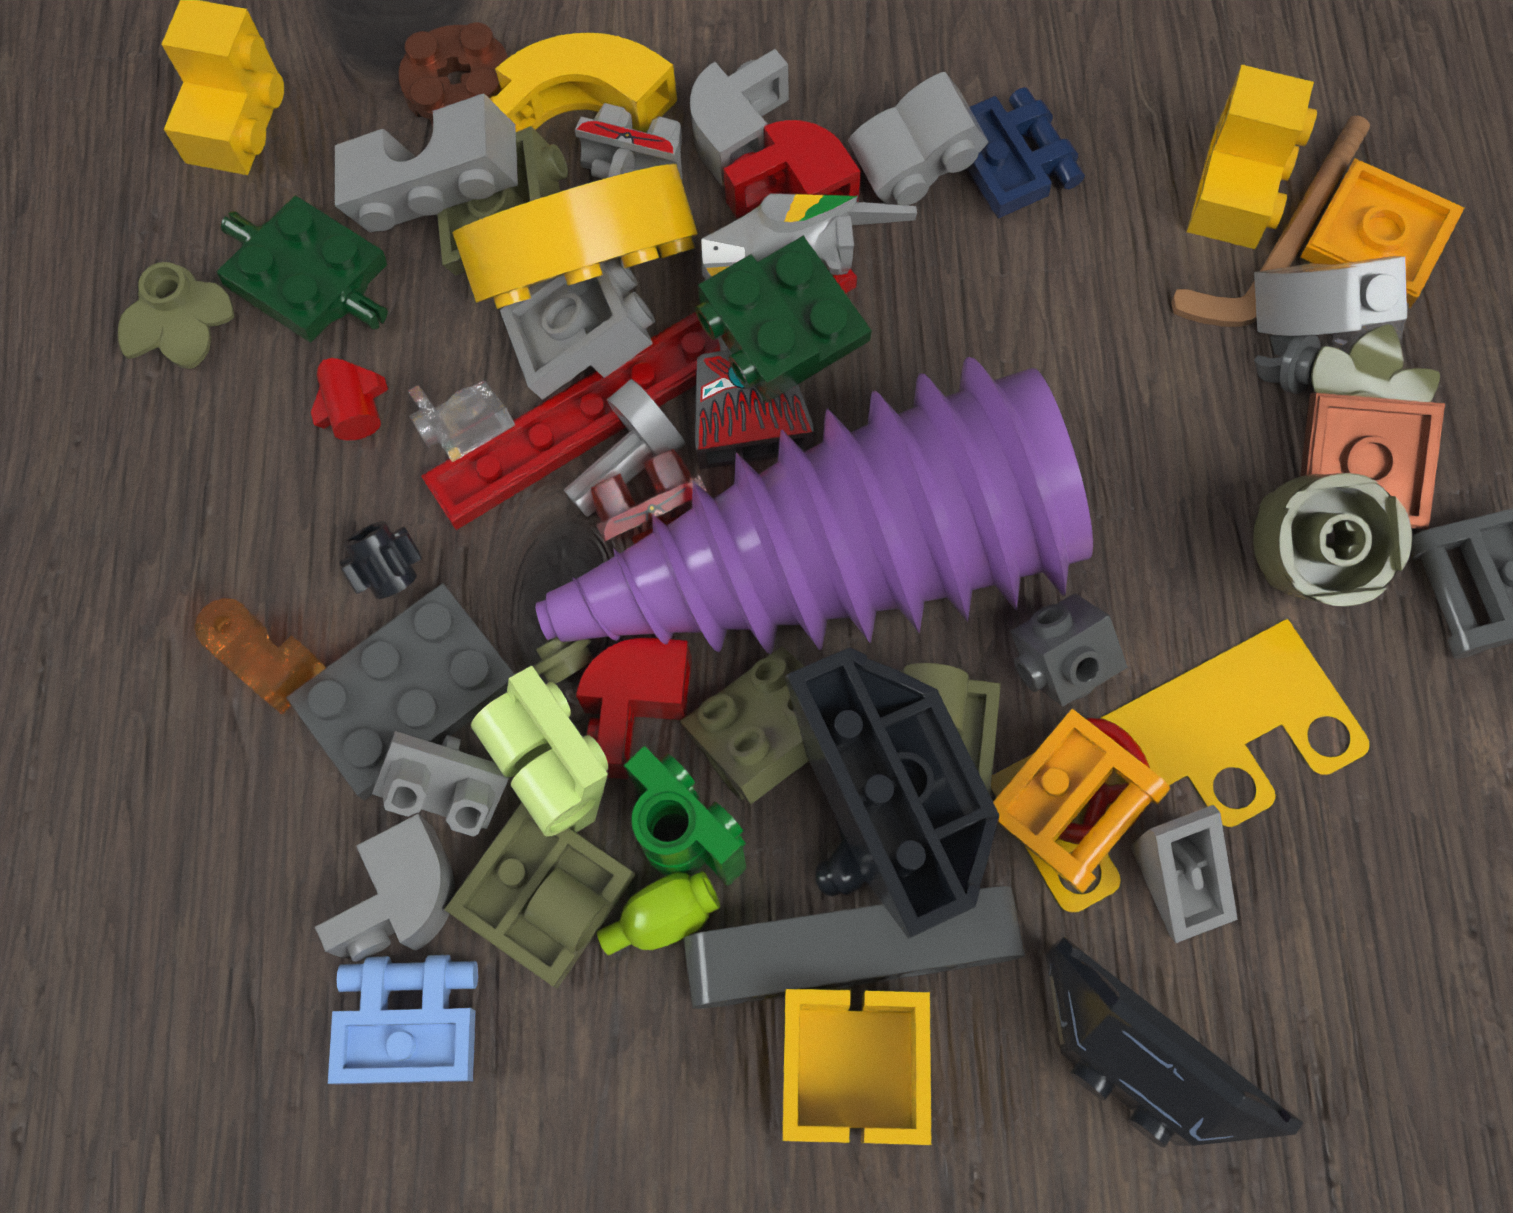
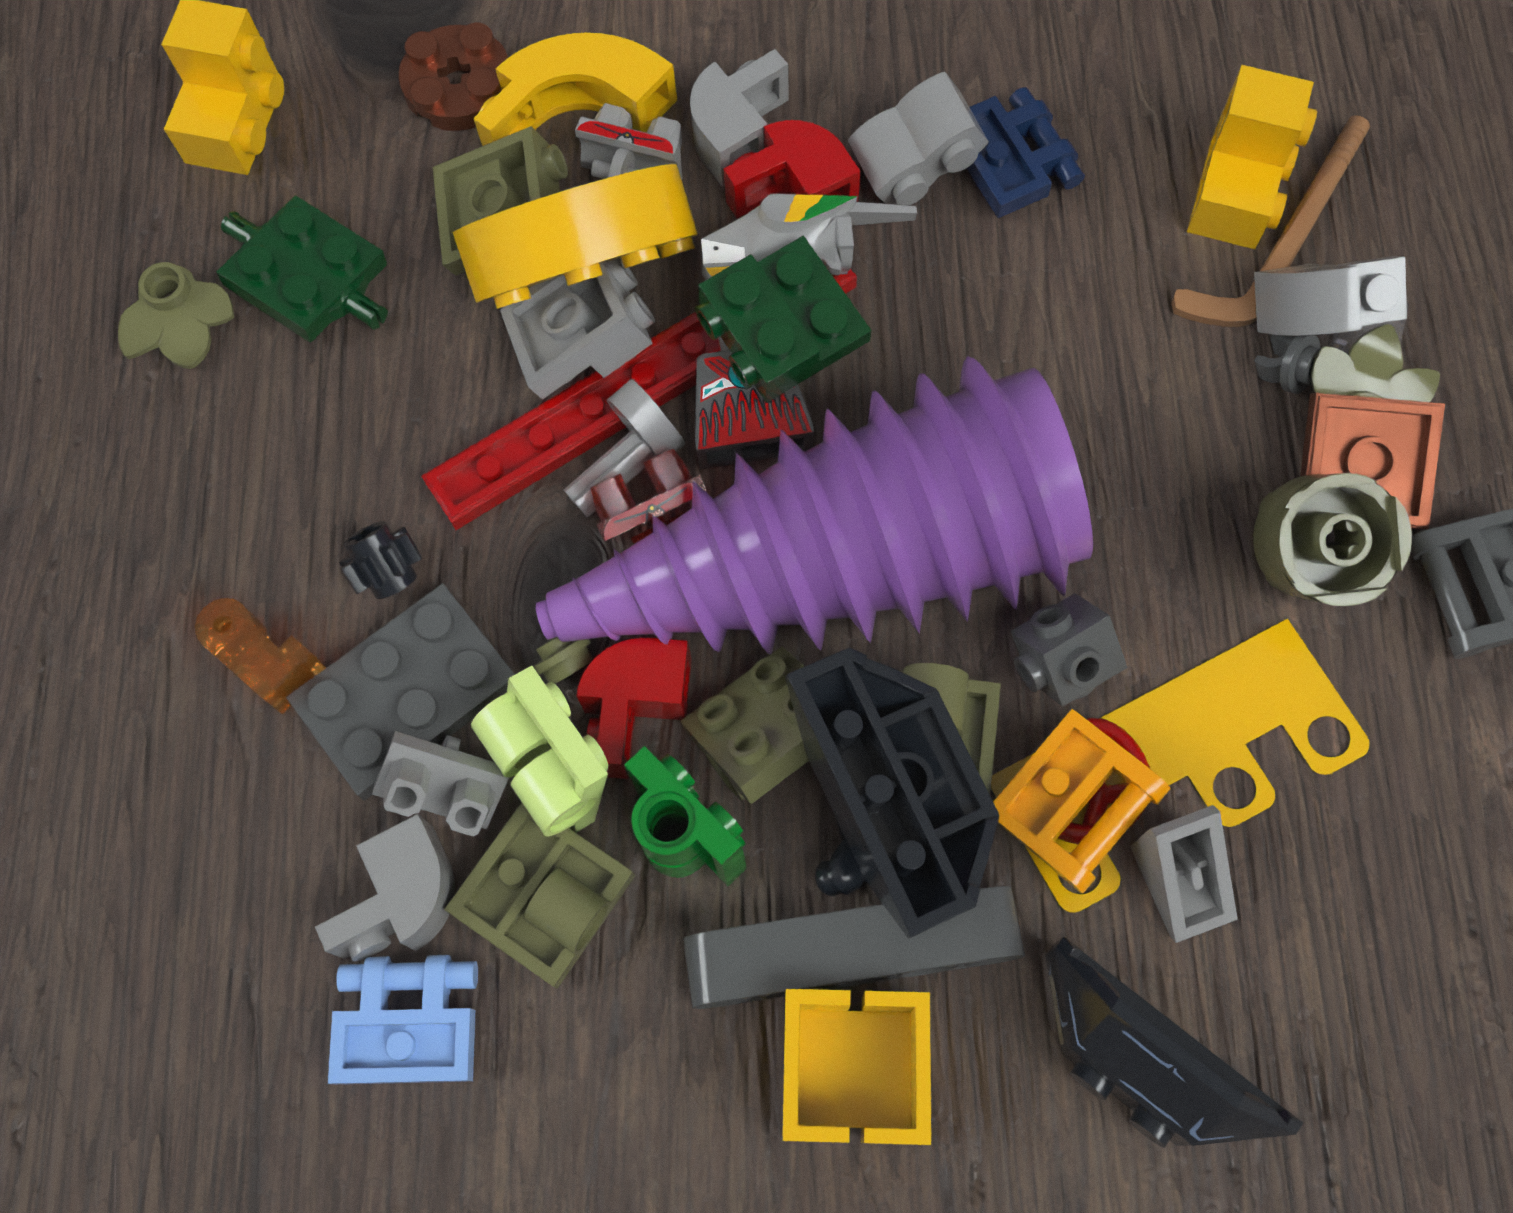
(347, 399): red piece -> none
(463, 421): clear bracket -> none
(464, 161): light grey arch -> none
(662, 913): lime plant -> none
(1380, 218): light orange plate -> none

